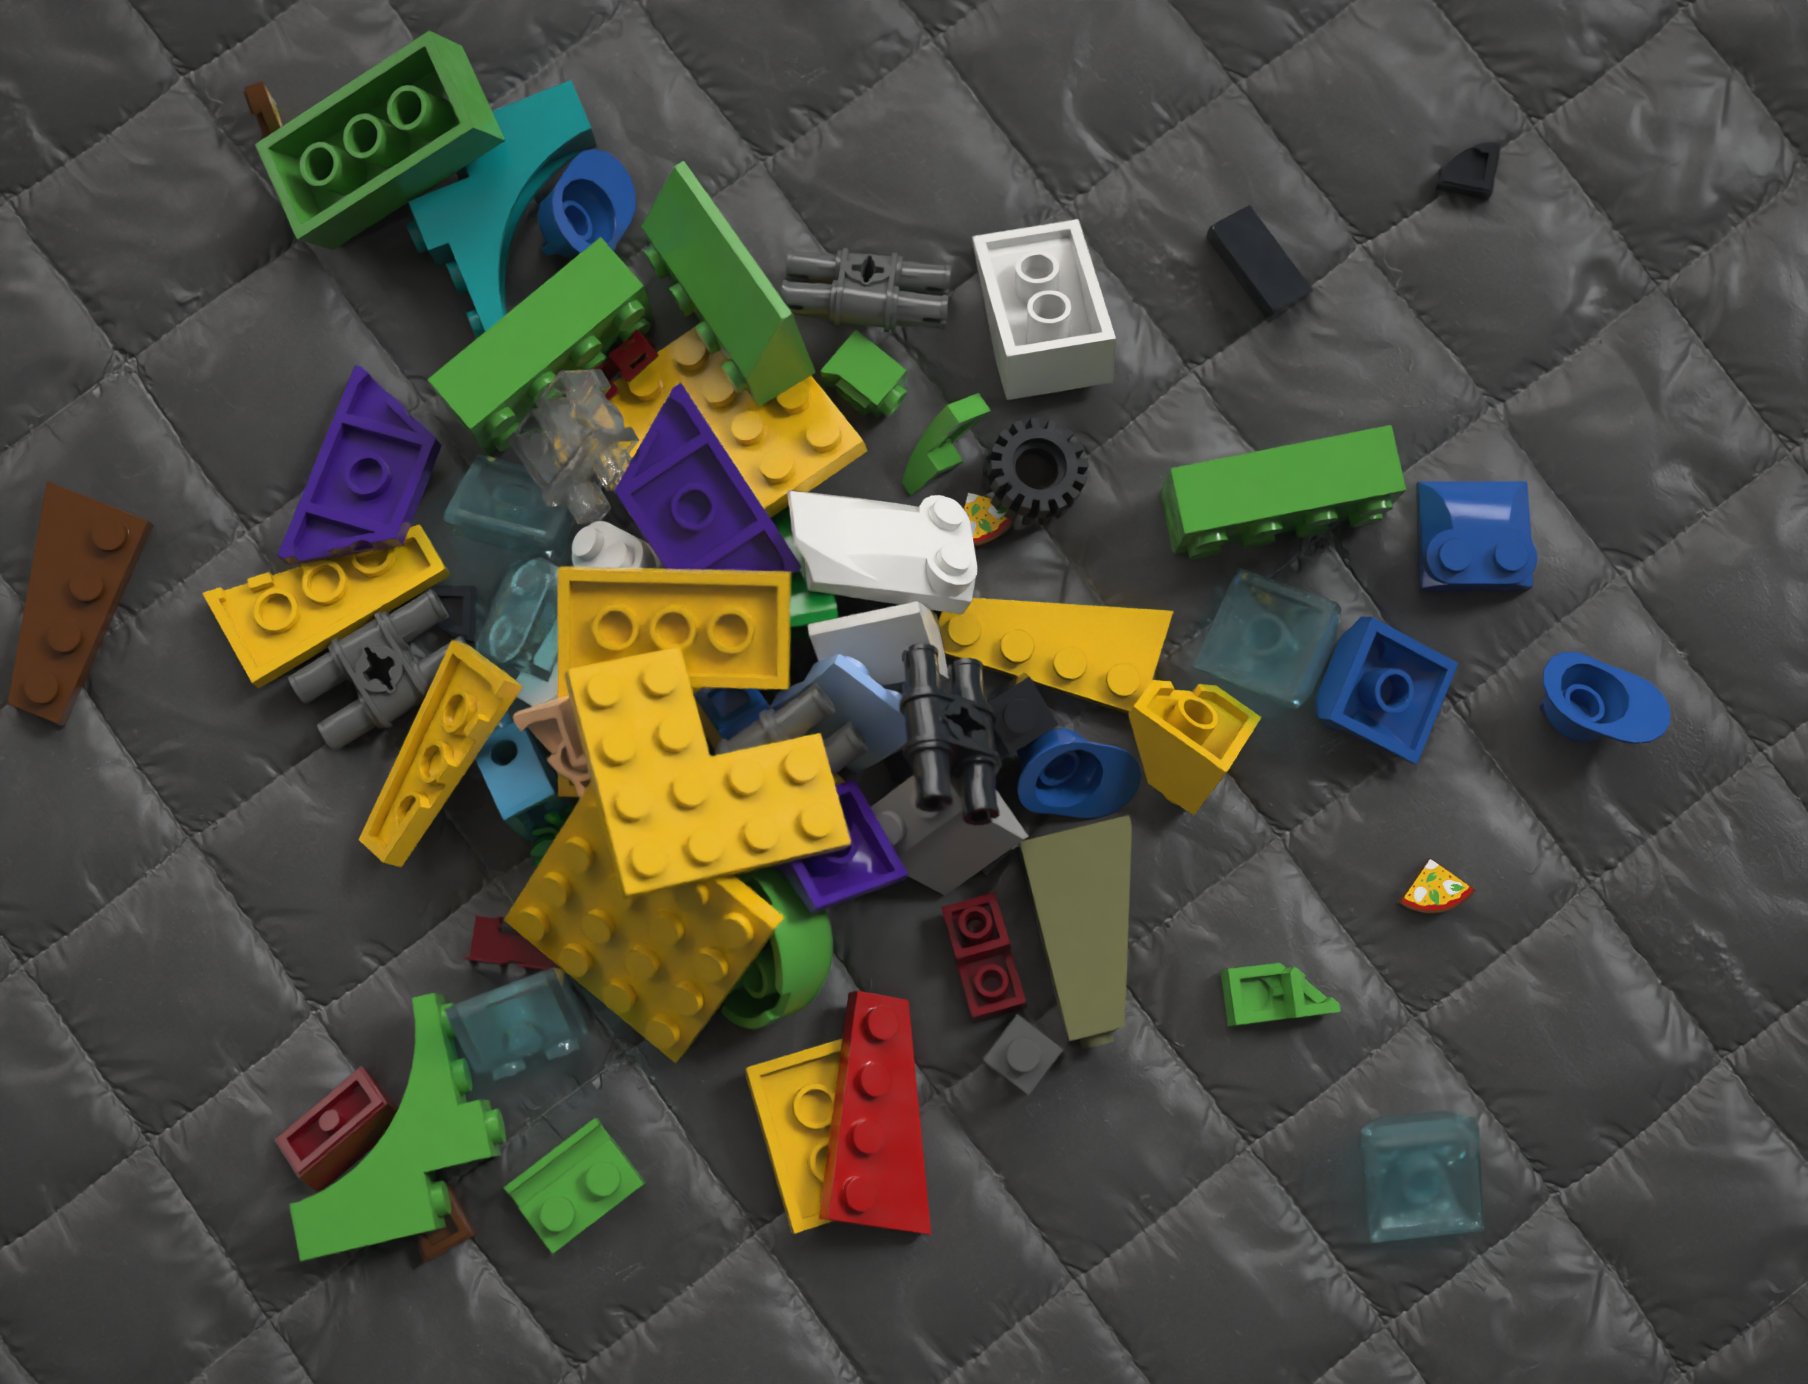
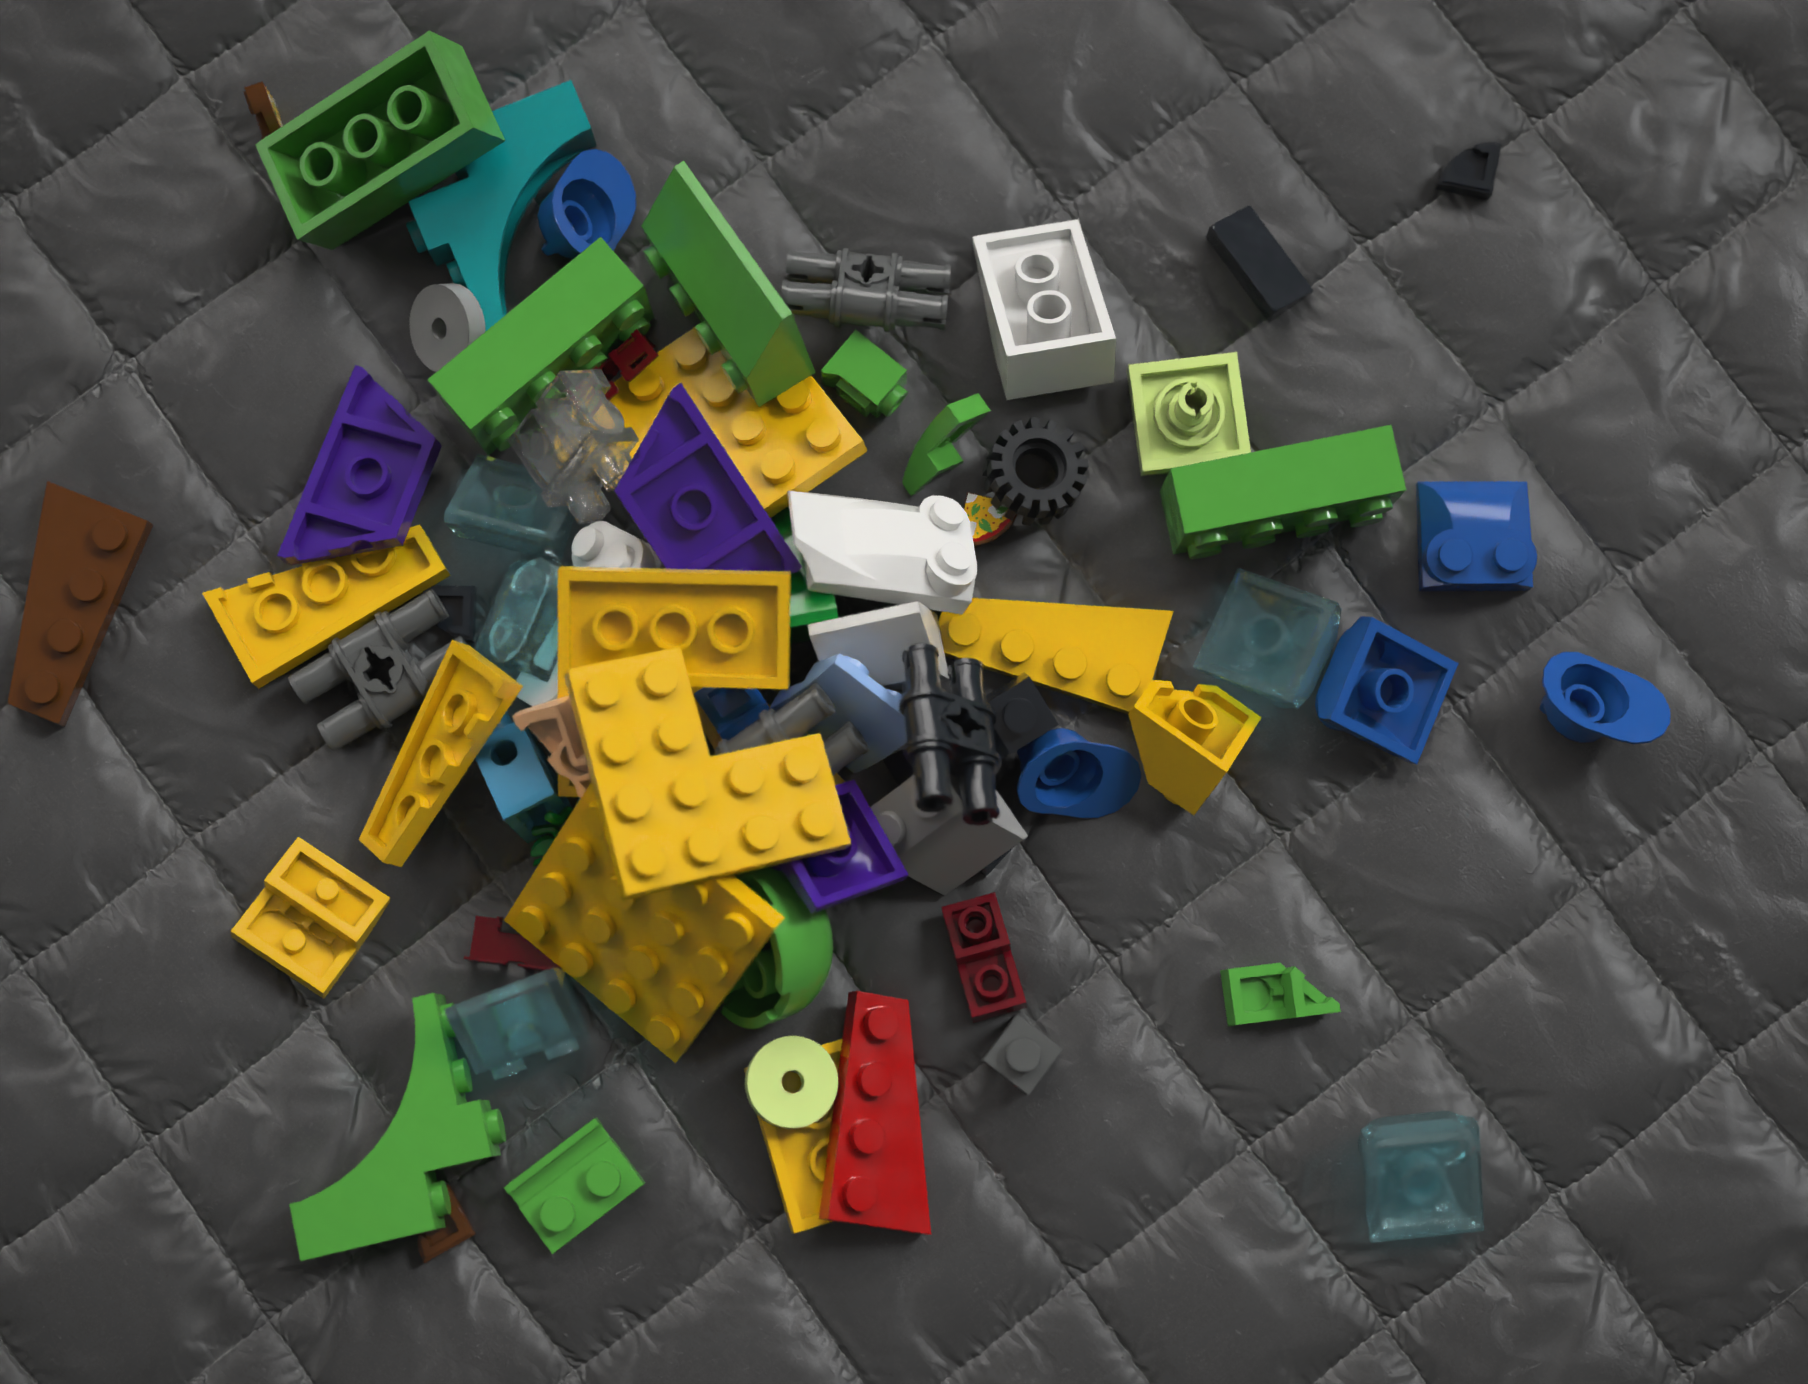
(310, 917): none -> yellow slope
(337, 1130): dark red slope -> none
(444, 323): none -> light grey piece
(817, 1078): none -> yellowish green piece
(1082, 914): olive slope -> none
(1187, 411): none -> yellowish green plate
(1434, 890): tile -> none

